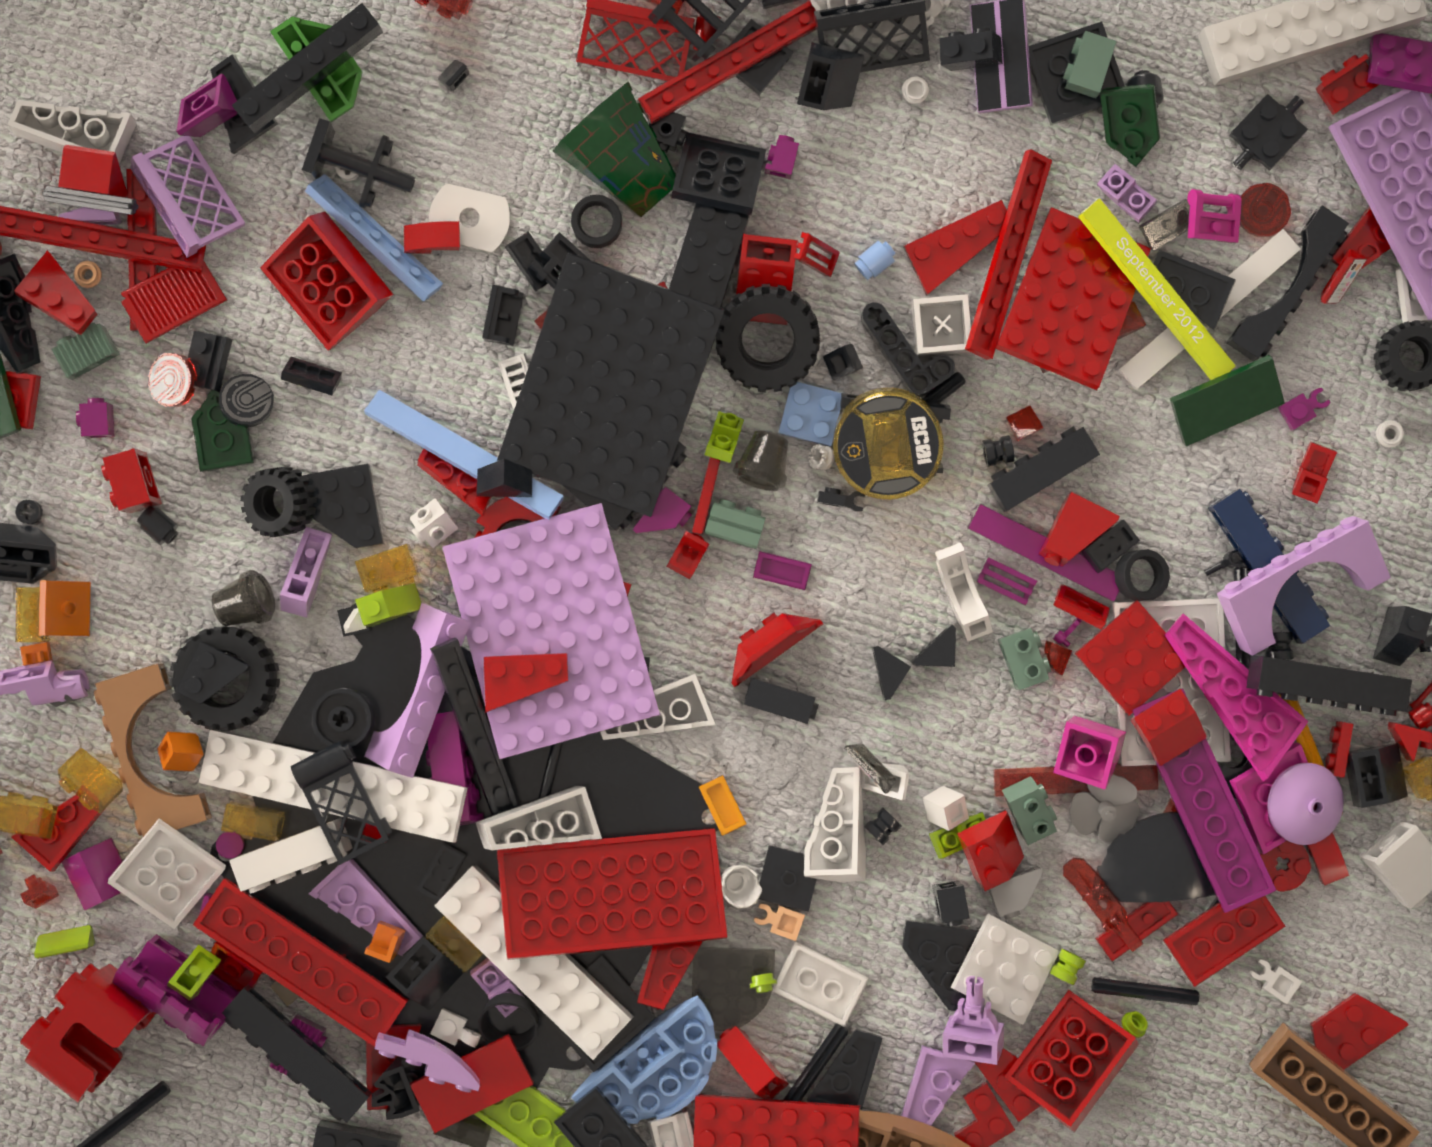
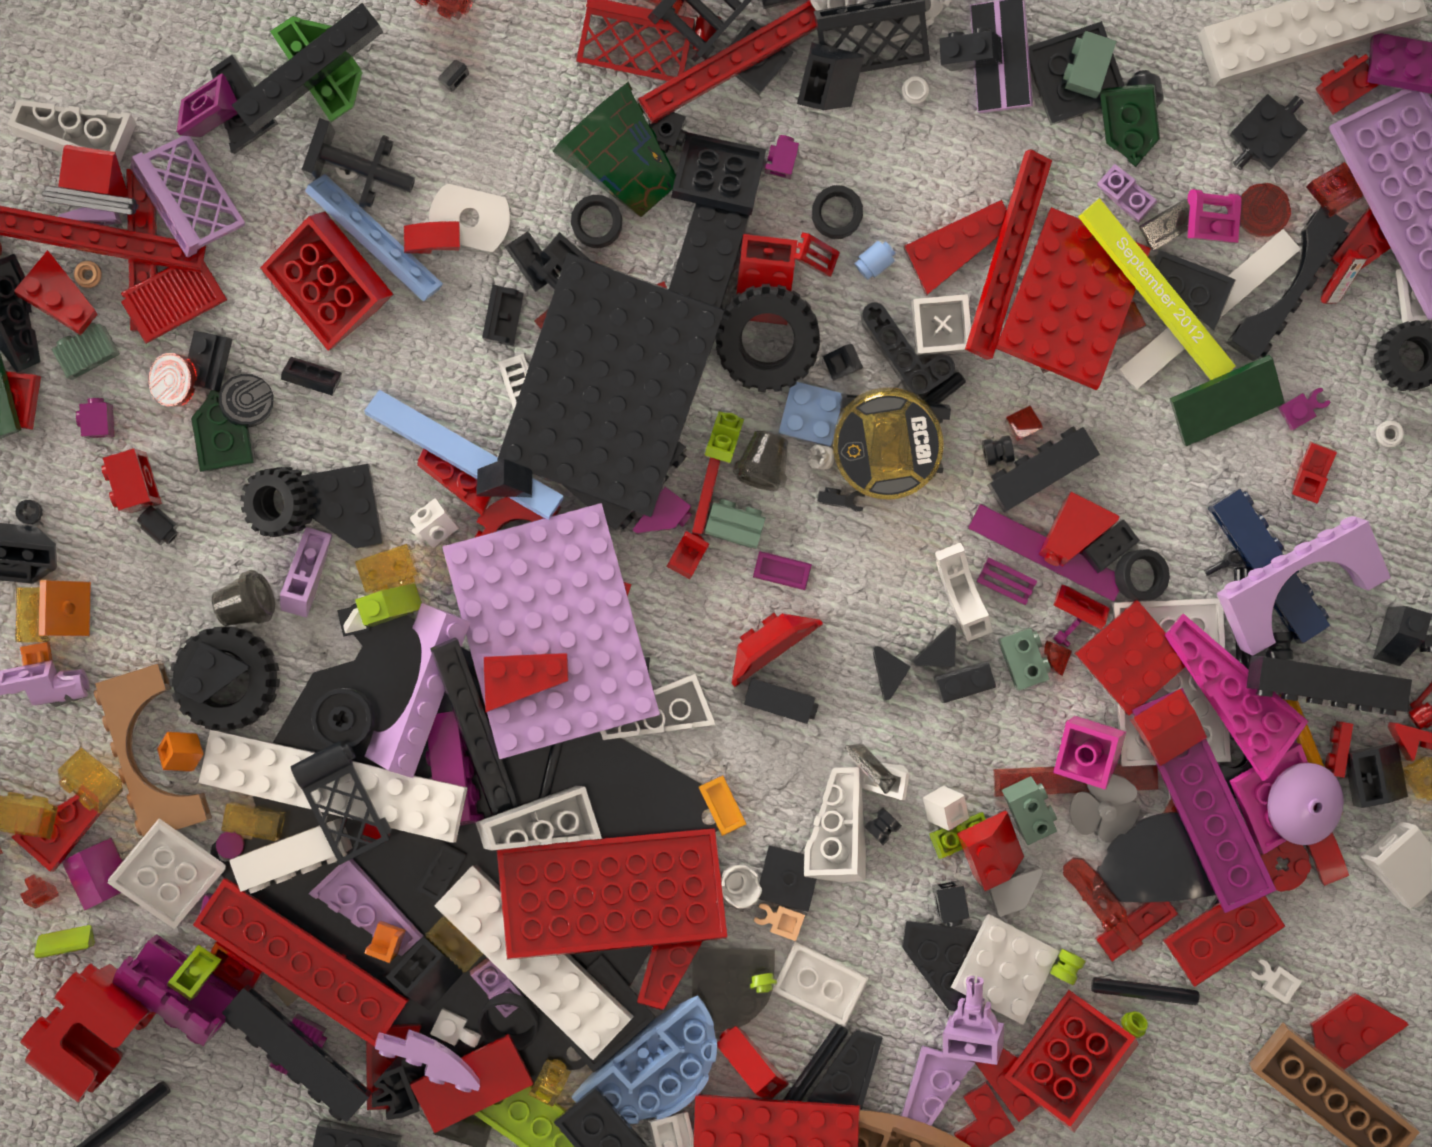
(552, 1078): none -> clear yellow brick
(837, 191): none -> black tyre
(964, 682): none -> black brick
(1336, 189): none -> clear red plate

